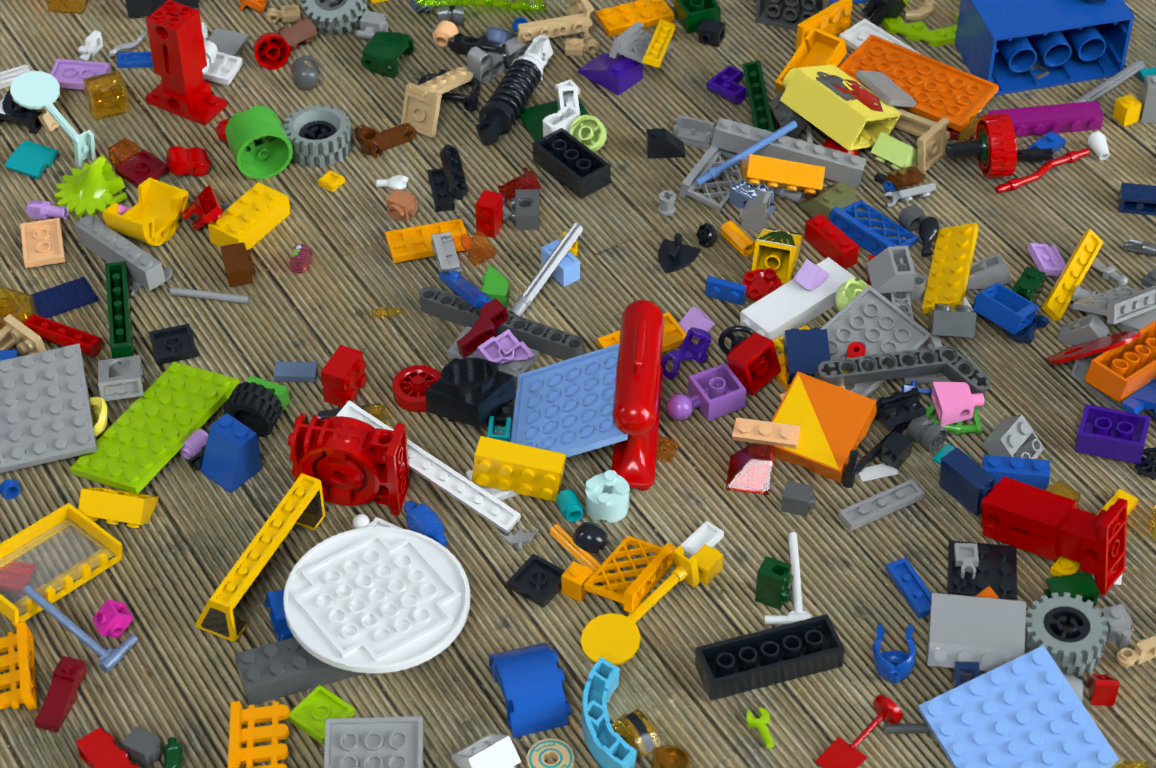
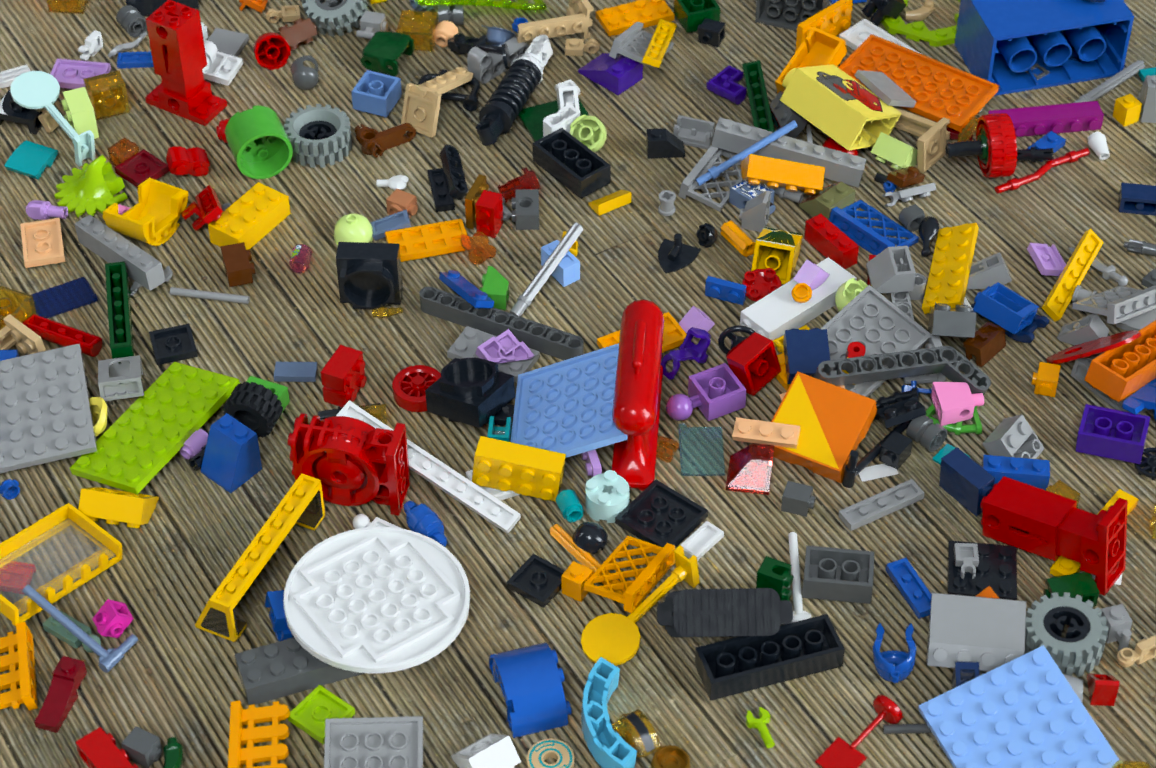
(56, 629): none -> sand green plate
(79, 111): none -> yellowish green brick
(131, 21): none -> dark grey wheel
(331, 181): yellow tile -> none
(353, 229): none -> yellowish green cylinder
(369, 274): none -> black container
(376, 93): none -> medium blue brick
(392, 222): none -> sand blue tile
(420, 27): none -> clear yellow brick
(445, 252): light grey hinge -> none
(472, 197): none -> pearl gold plate
(491, 317): dark red slope -> none
(519, 538): light grey piece -> none
(592, 463): none -> lavender plate
(611, 202): none -> yellow slope
(661, 516): none -> black plate
(701, 451): none -> clear light blue piece
(709, 563): yellow brick -> none
(724, 612): none -> black piece
(801, 293): none -> light orange plate
(838, 574): none -> dark grey brick
(987, 343): none -> reddish brown hinge
(1030, 284): dark green brick -> none
(1046, 379): none -> light orange brick

